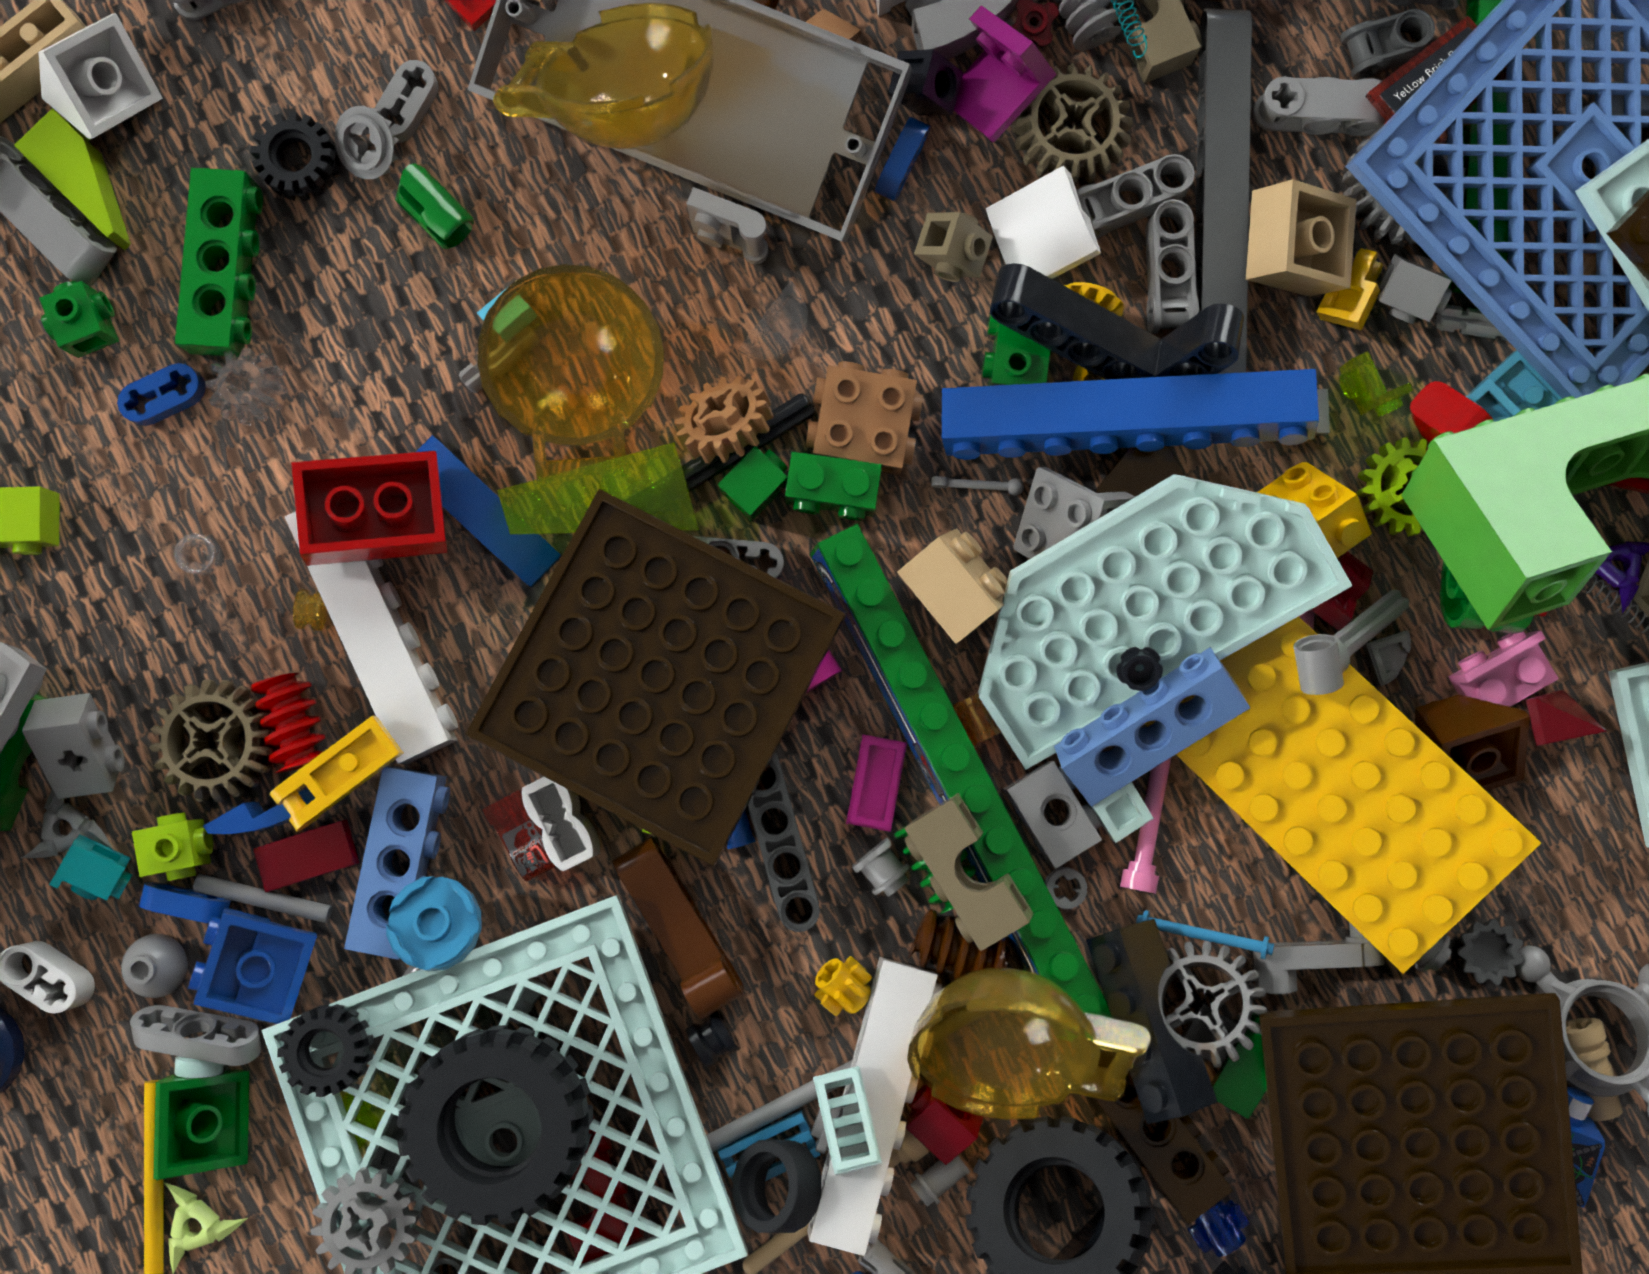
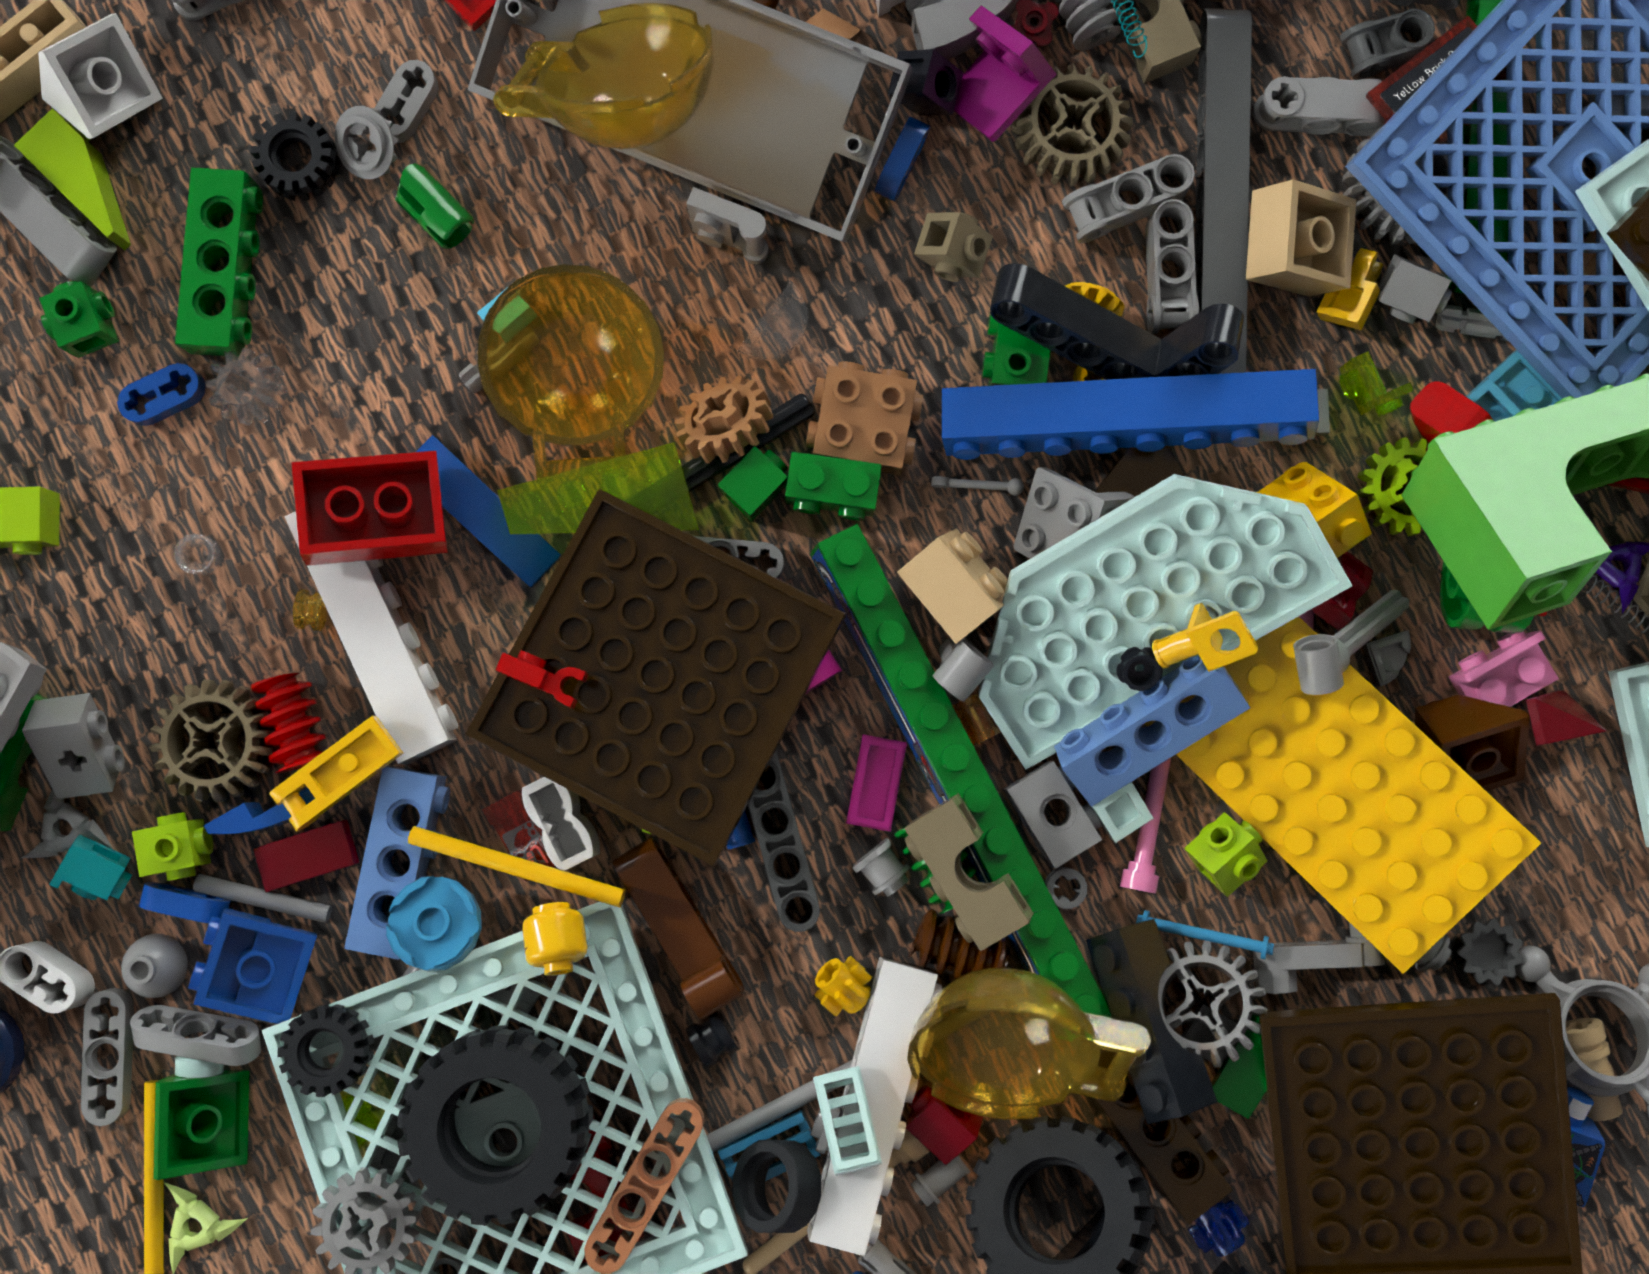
(92, 1070): none -> light grey beam
(516, 866): none -> yellow axle
(530, 671): none -> red plate
(554, 938): none -> yellow head
(647, 1186): none -> nougat beam
(961, 667): none -> light grey piece
(1044, 226): white slope -> none
(1205, 640): none -> yellow bracket
(1227, 853): none -> lime brick

